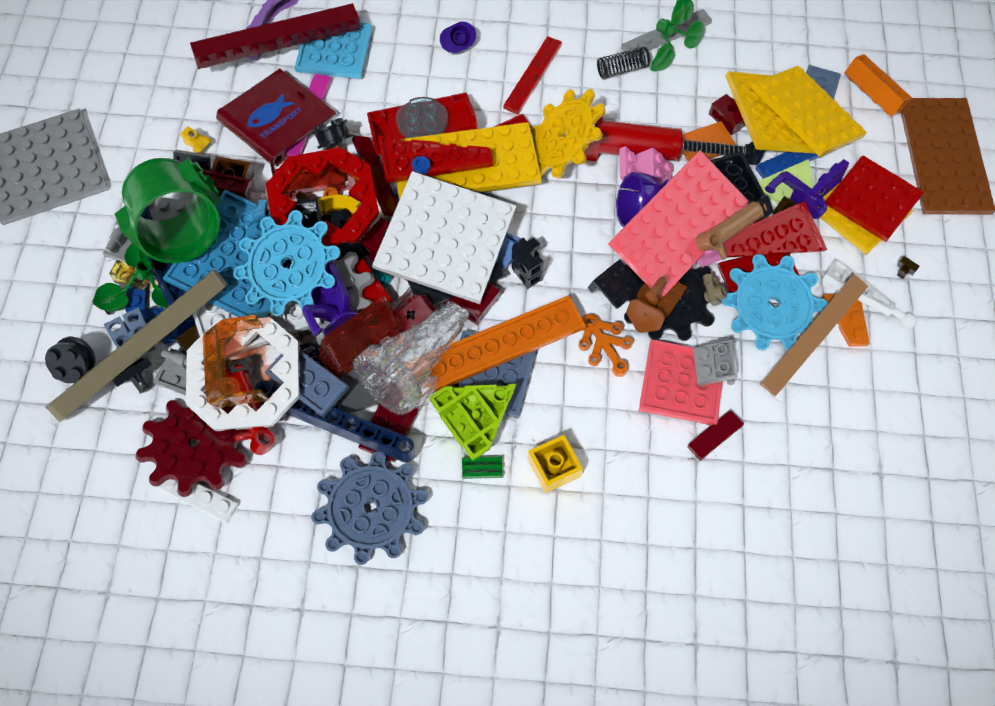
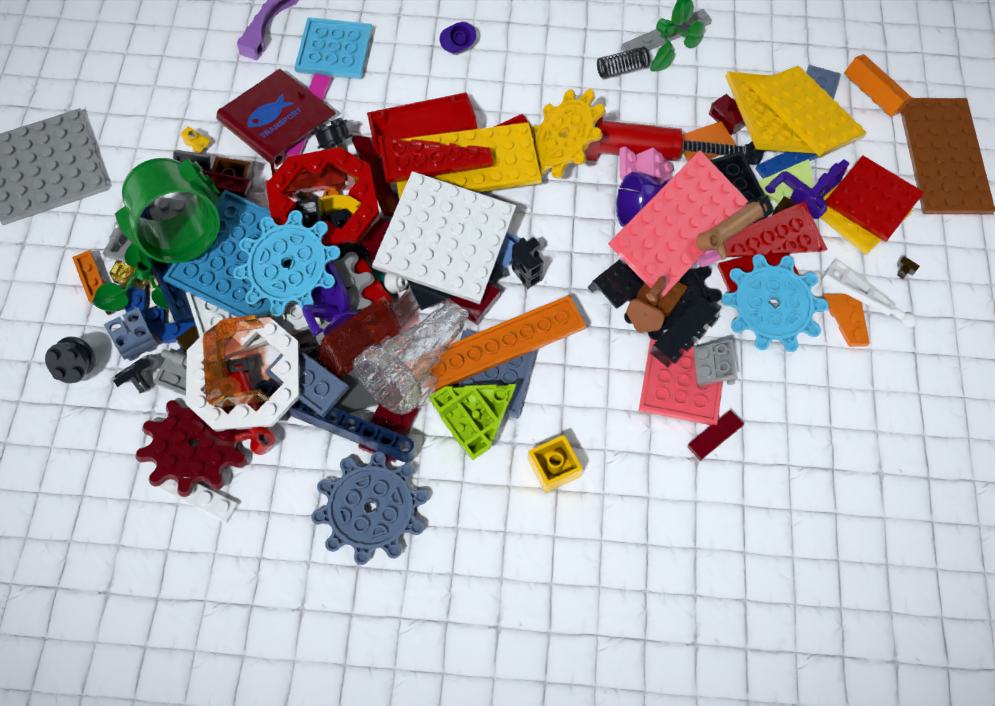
(88, 273): none -> orange plate
(136, 345): dark tan beam -> none
(258, 213): dark azure arm -> none
(275, 36): dark red brick -> none
(394, 284): none -> white cone
(420, 305): dark red brick -> none
(421, 117): clear light blue tile -> none
(421, 165): blue tile -> none
(482, 460): green tile -> none
(532, 75): red tile -> none
(604, 341): orange plant -> none
(684, 332): none -> black brick
(714, 291): dark tan plate -> none
(813, 335): medium nougat tile -> none

